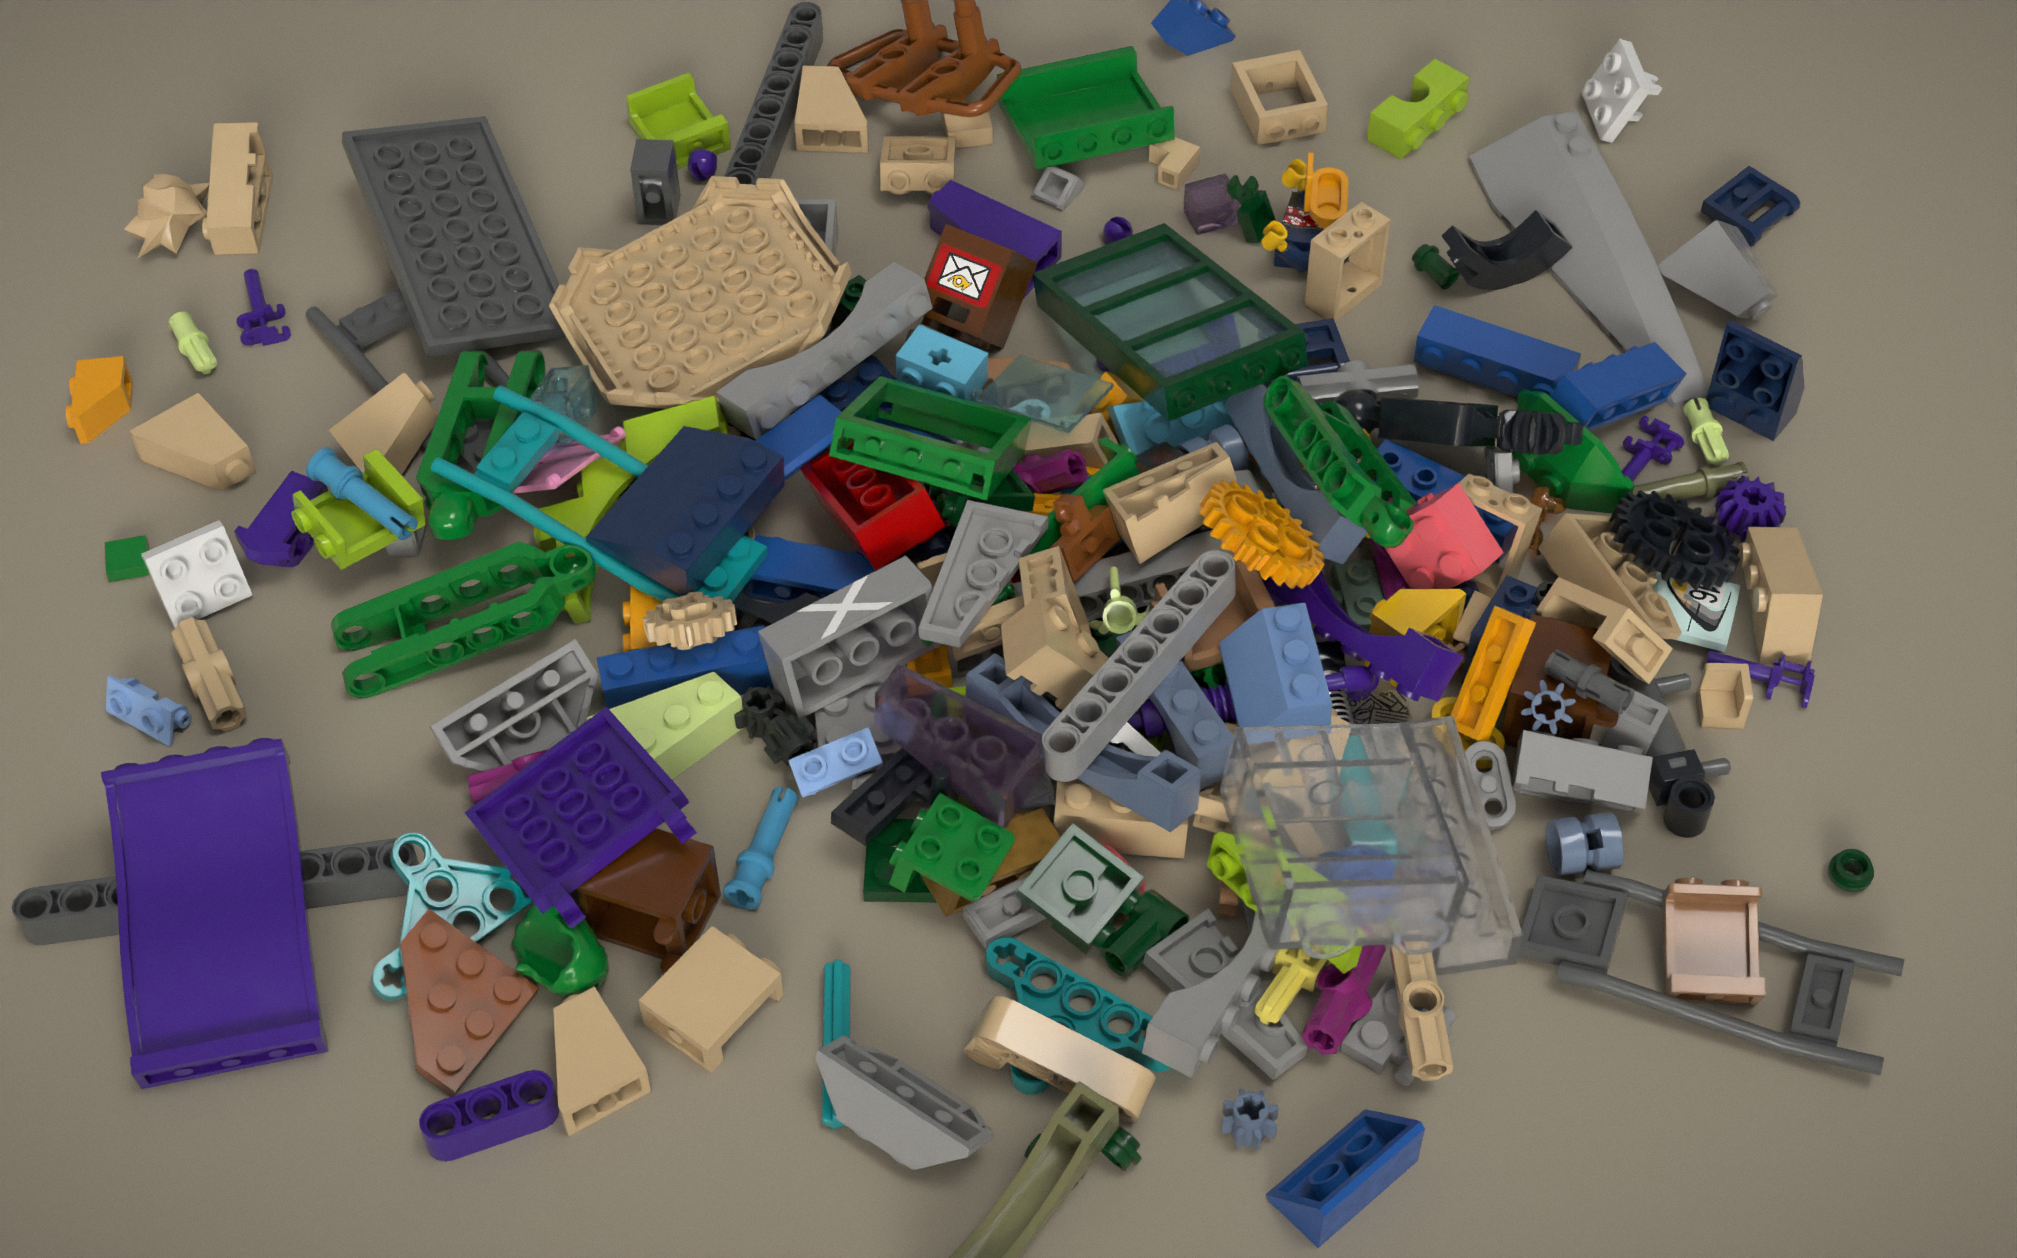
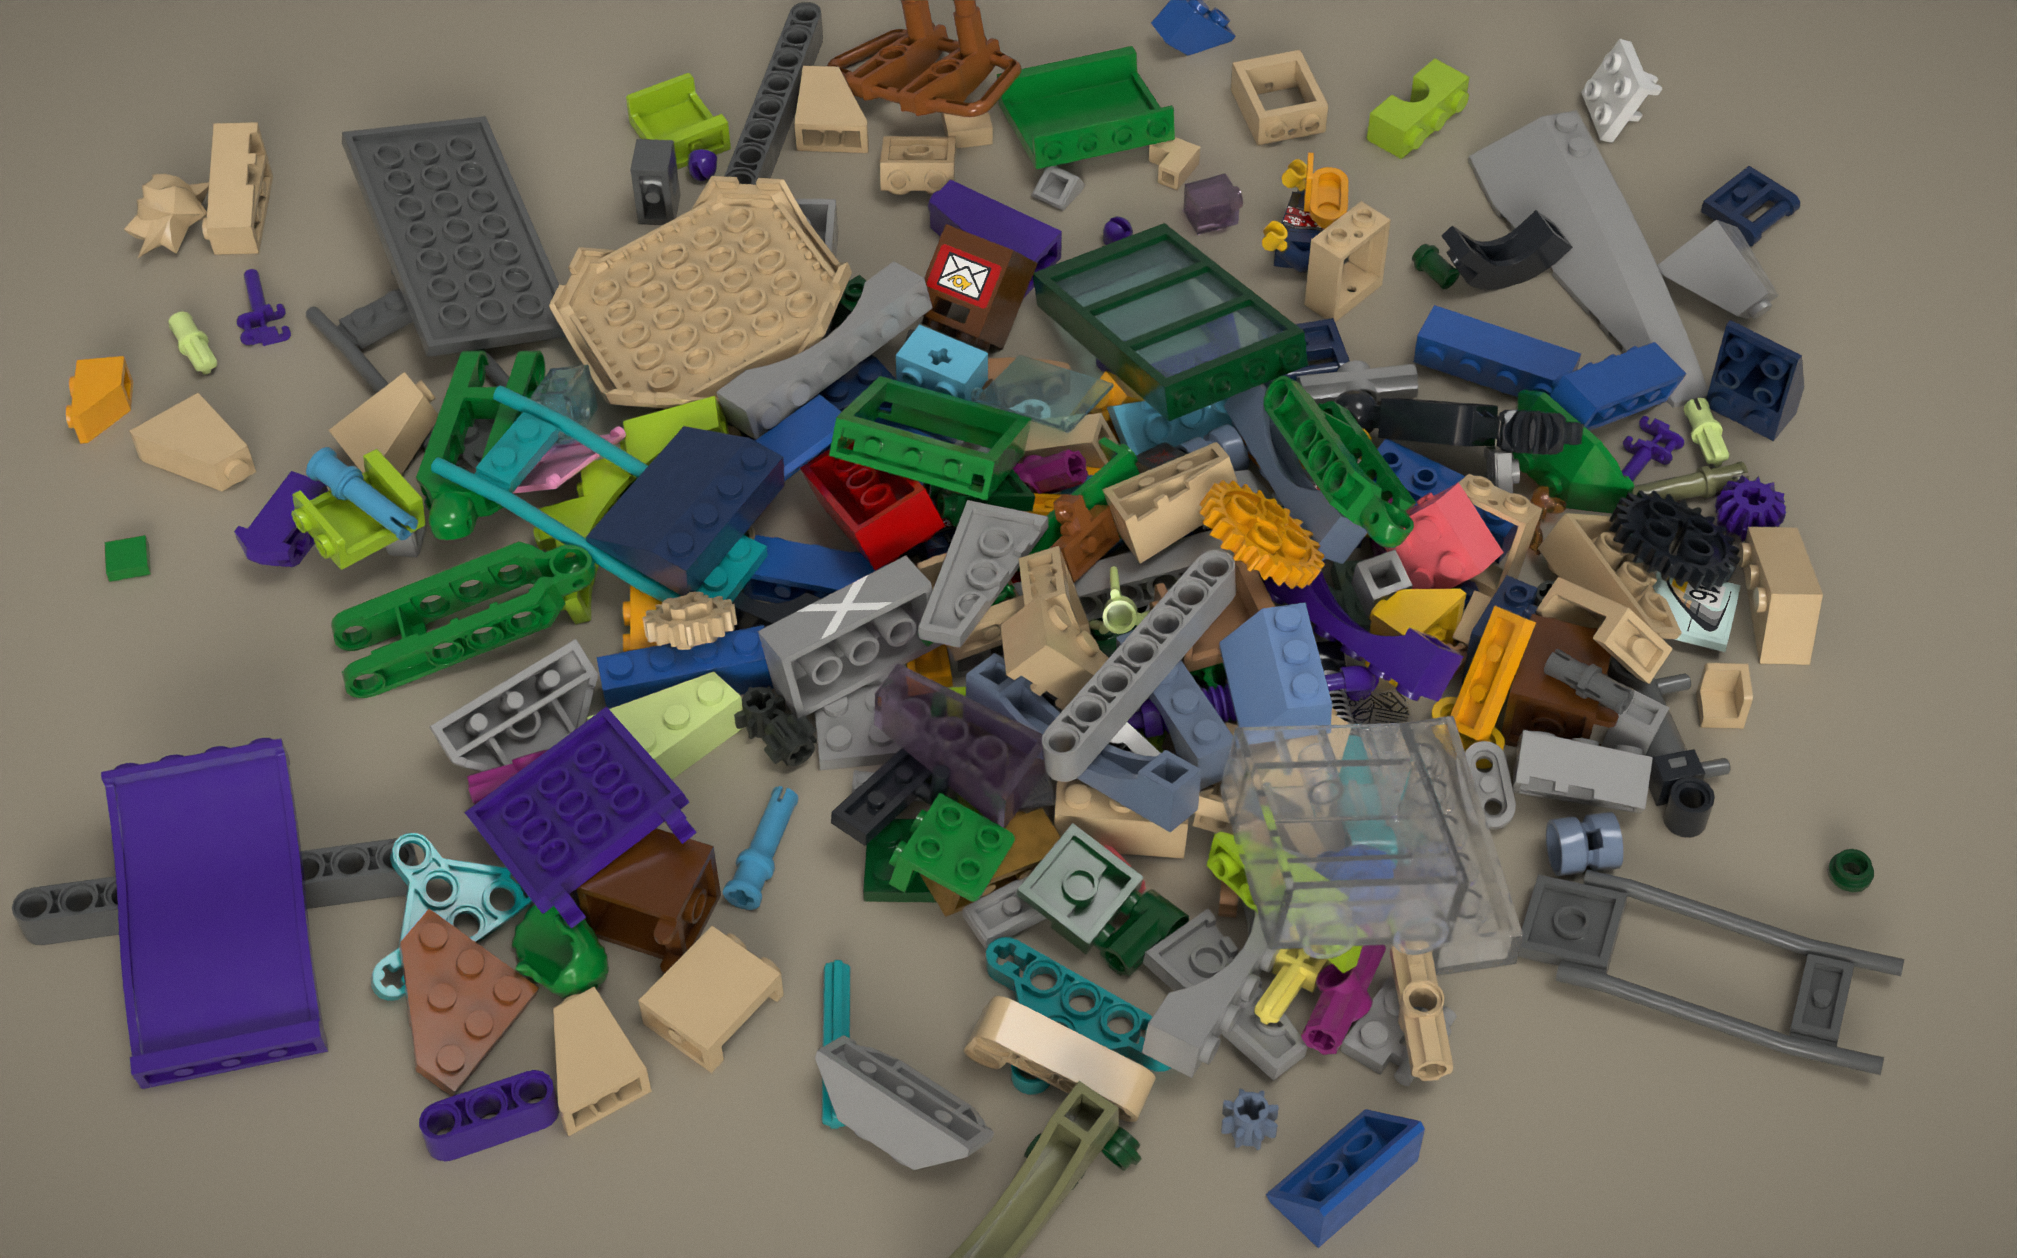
(141, 709): light blue hinge -> none
(197, 573): white plate -> none
(209, 674): tan piece -> none
(835, 762): light blue hinge -> none
(1254, 210): dark green plate -> none
(1379, 579): none -> light grey brick
(1541, 717): sand blue gear -> none
(1712, 942): panel -> none
(1773, 675): dark purple piece -> none

